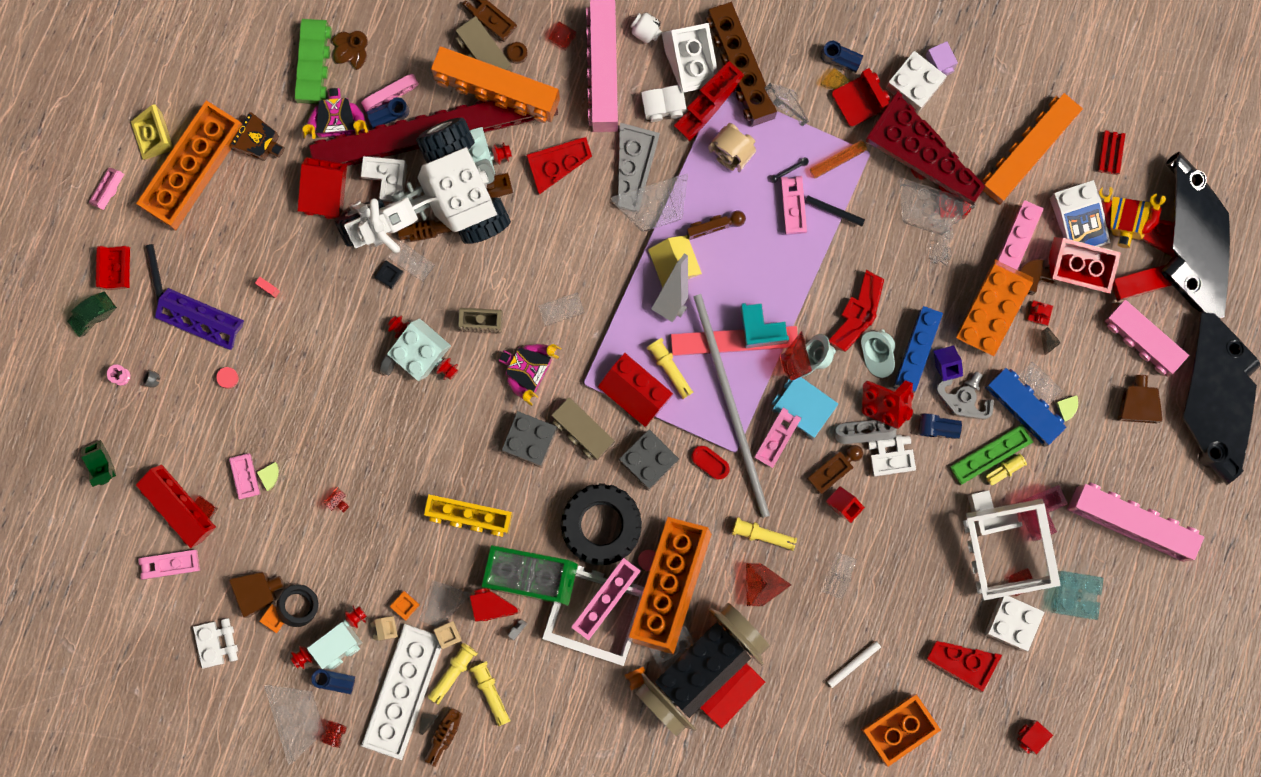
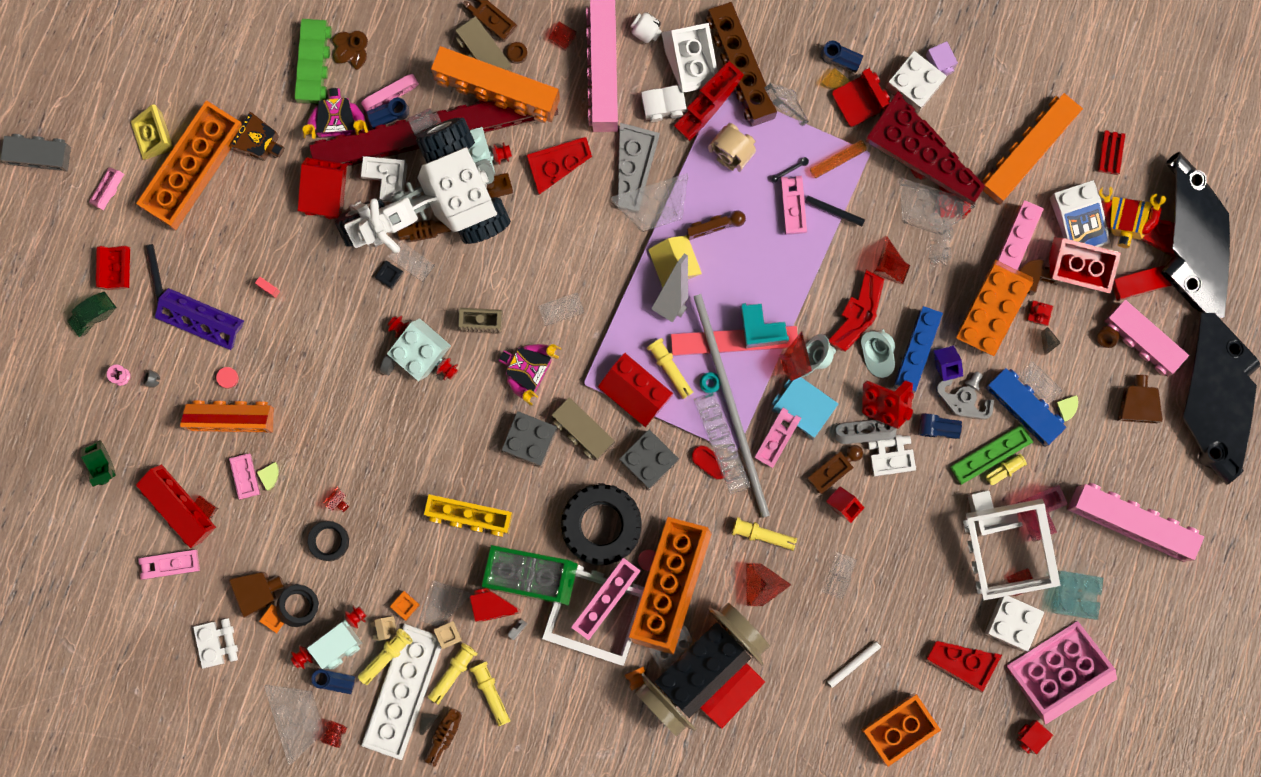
(36, 152): none -> dark grey brick
(228, 418): none -> orange slope
(328, 525): none -> black tyre
(391, 650): none -> light yellow pin
(423, 121): none -> clear brick
(710, 376): none -> teal plate
(722, 443): none -> clear beam
(891, 264): none -> clear red slope
(1062, 672): none -> bright pink slope
(1108, 337): none -> reddish brown tile

